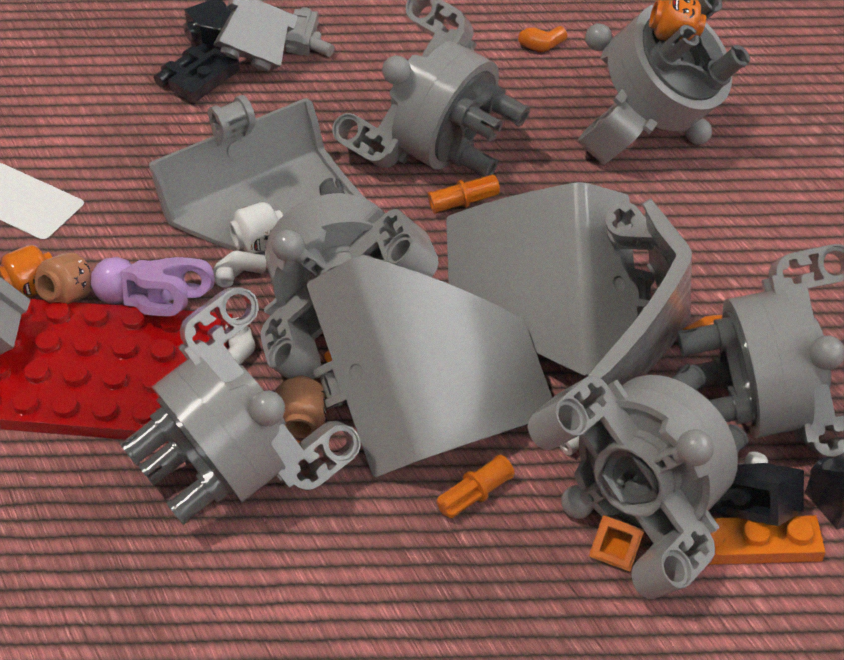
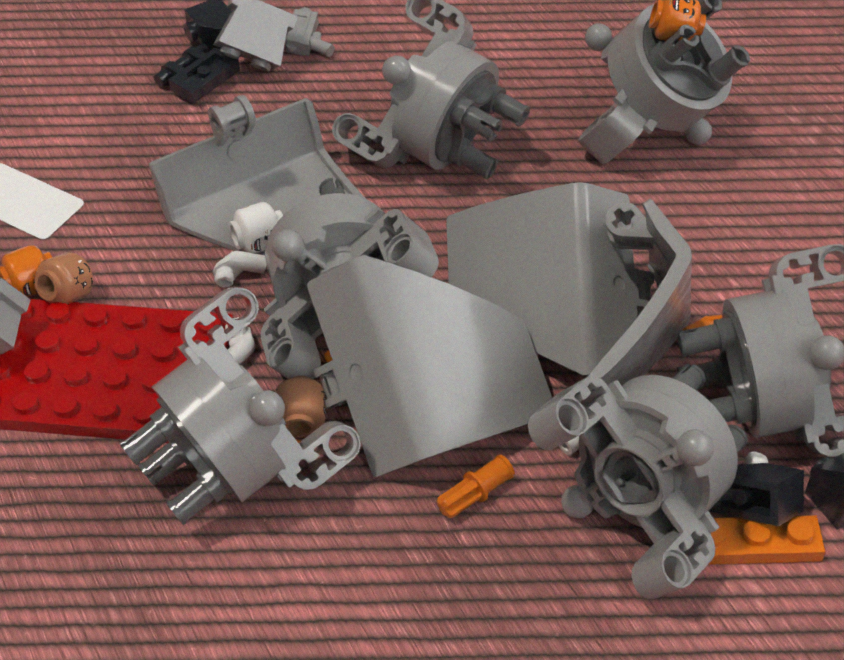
(151, 283): lavender piece -> none
(463, 193): orange axle -> none
(541, 40): orange arm -> none
(617, 543): orange slope -> none

